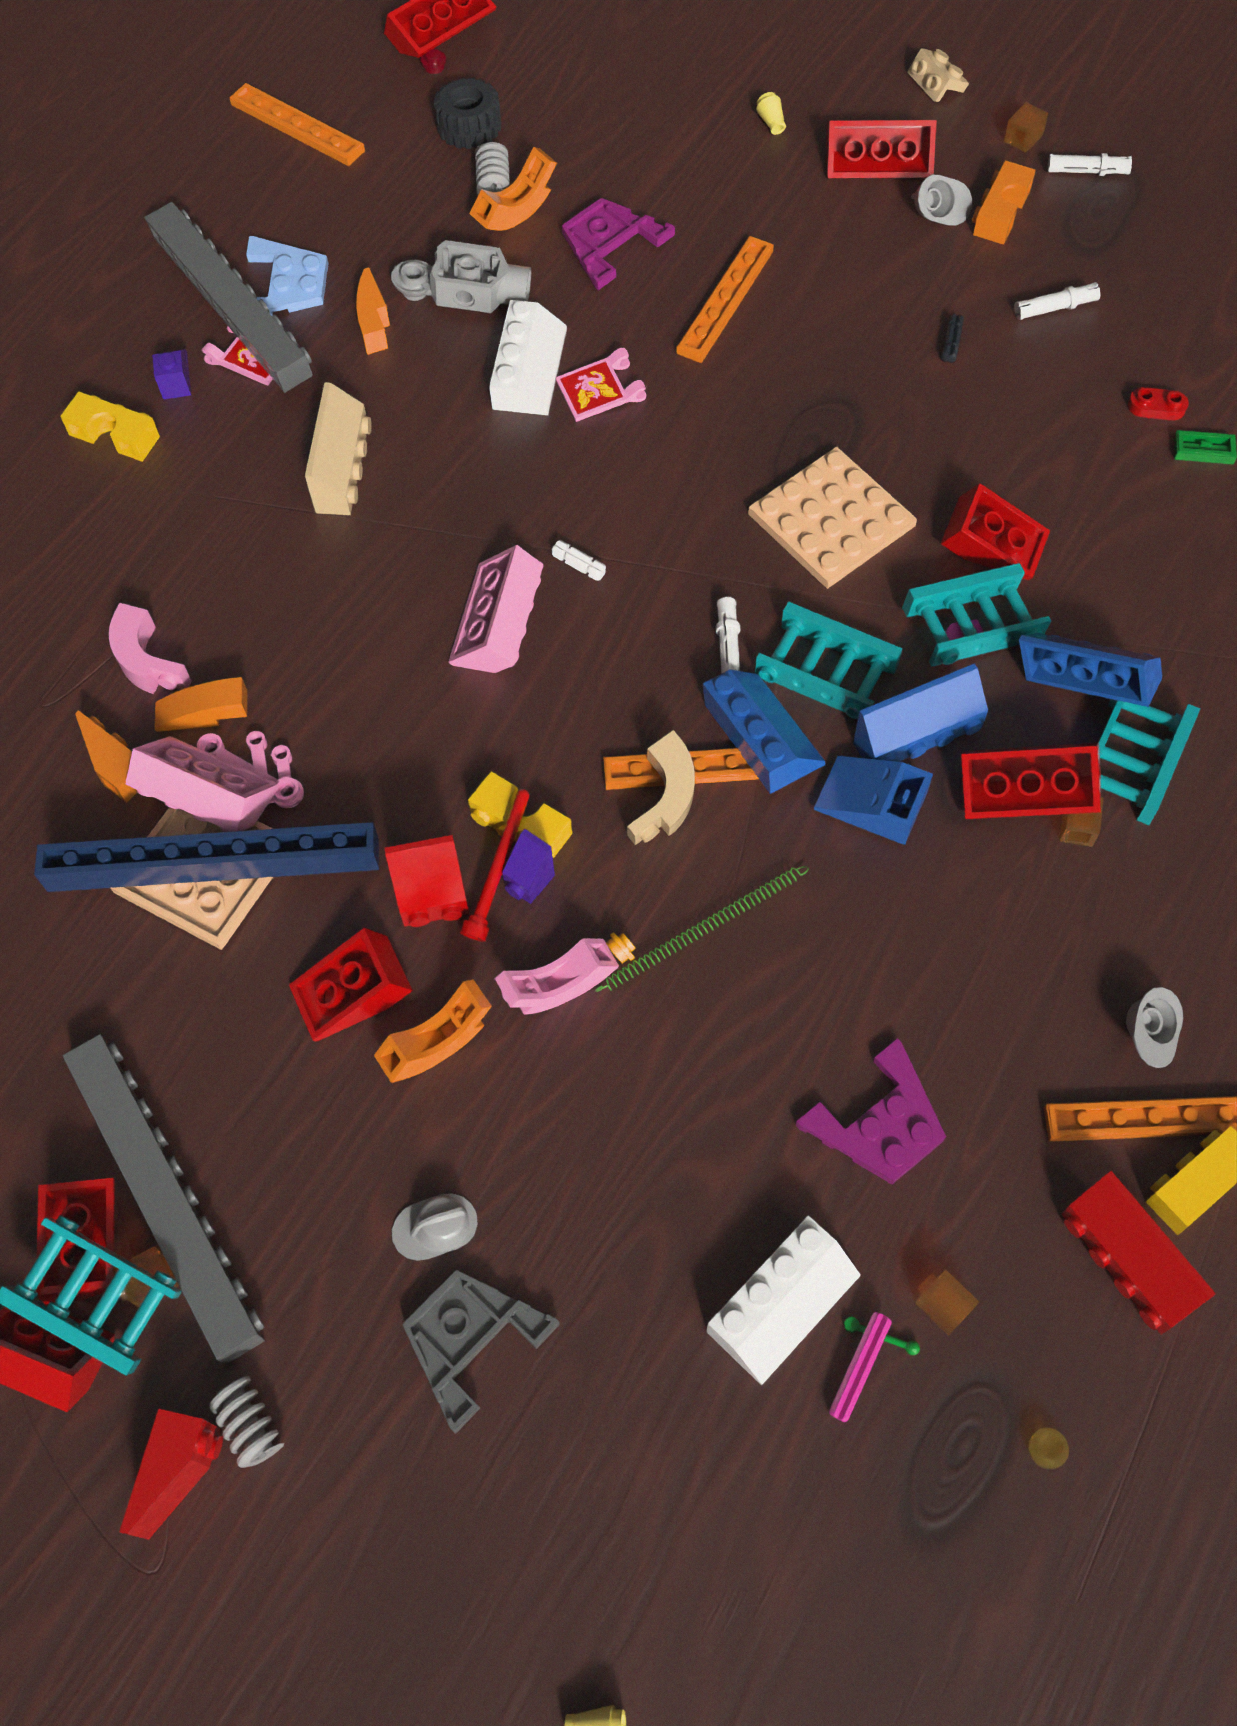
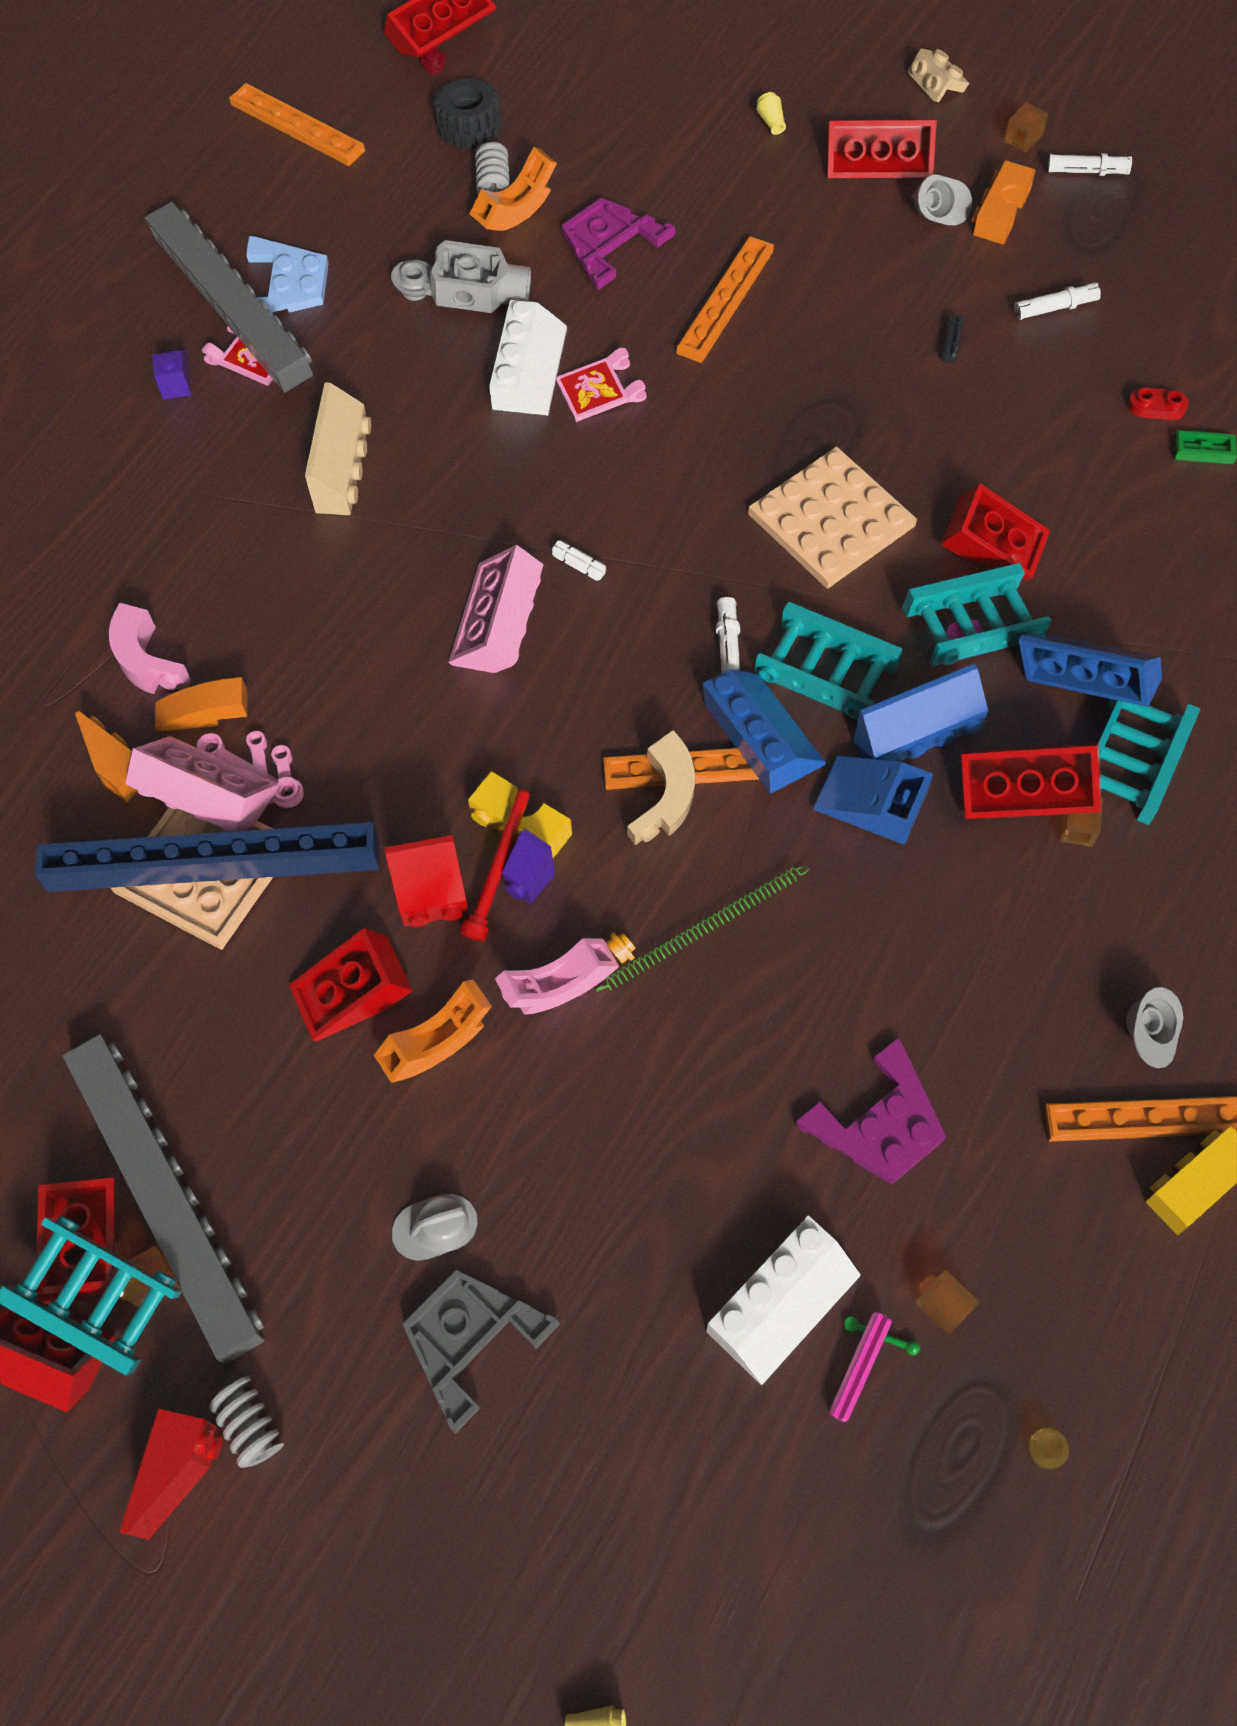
(130, 431): yellow arch -> none
(371, 314): orange slope -> none
(1136, 1254): red slope -> none

